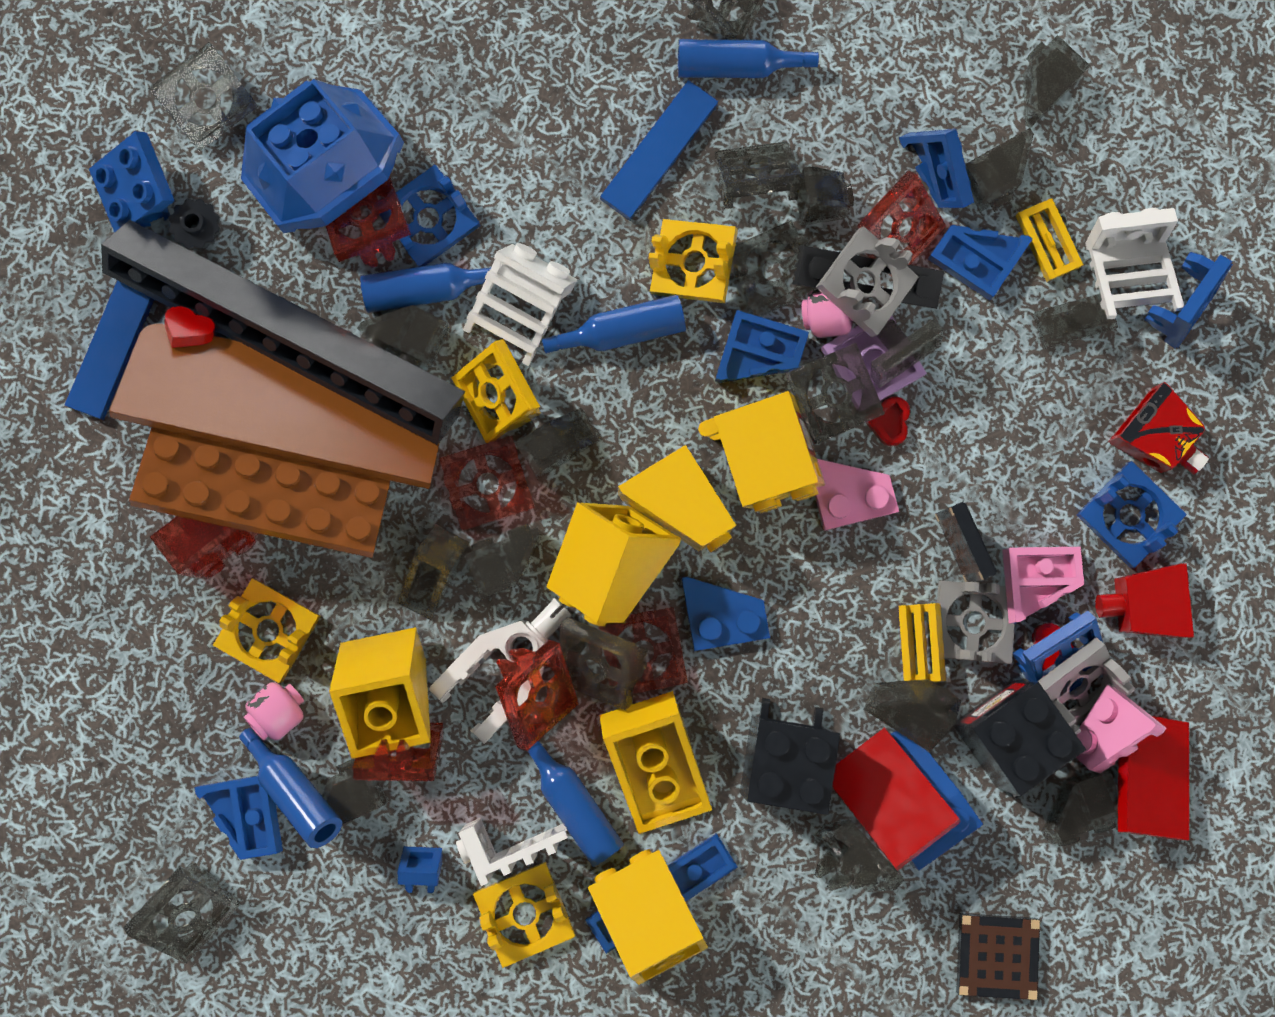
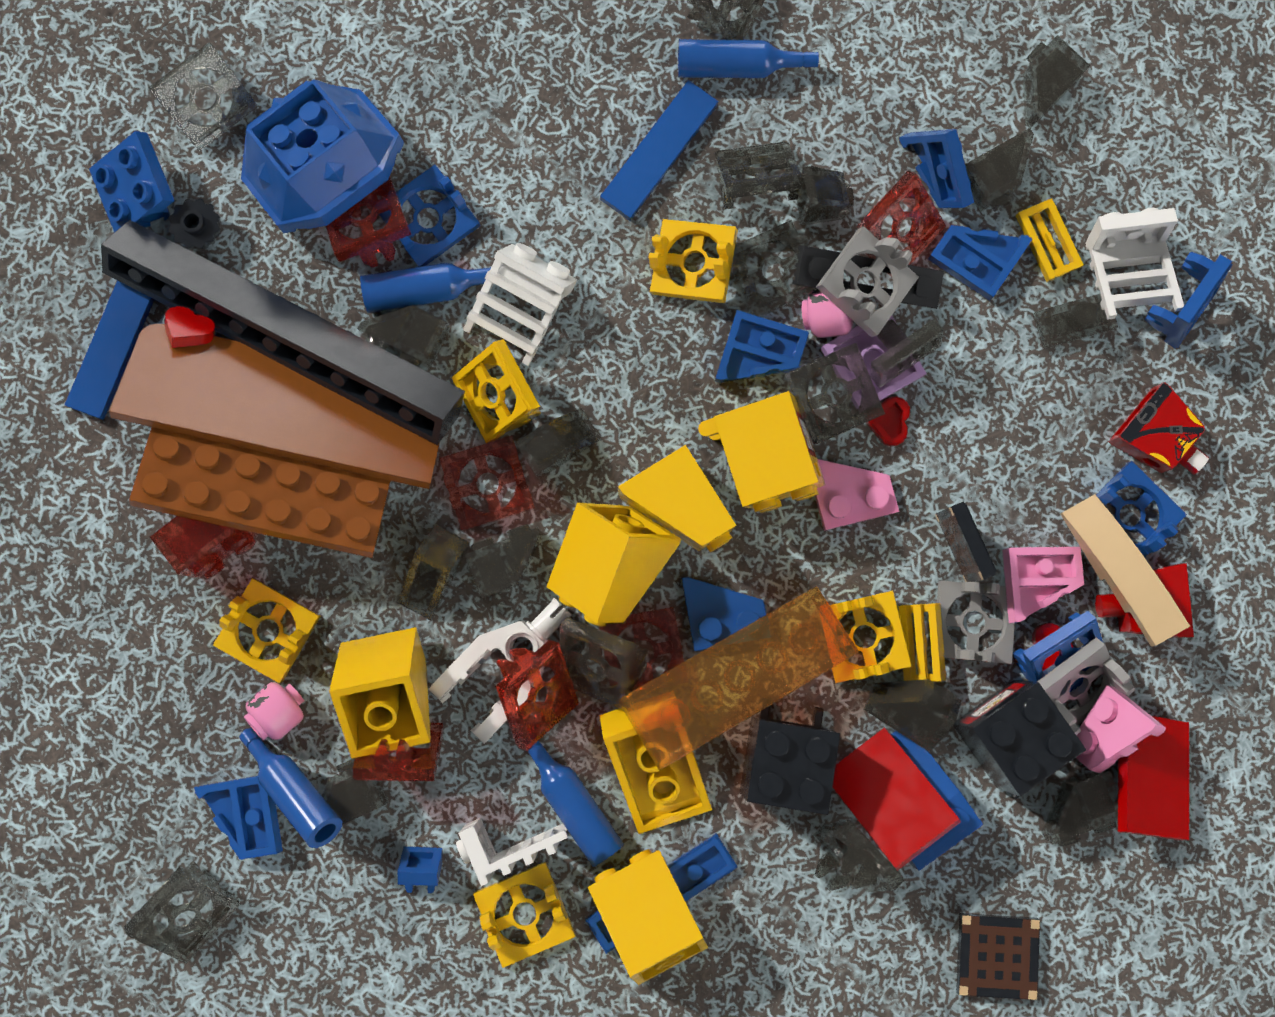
(624, 326): blue piece -> none
(737, 677): none -> clear orange tile
(899, 654): none -> yellow piece
(1125, 570): none -> tan slope

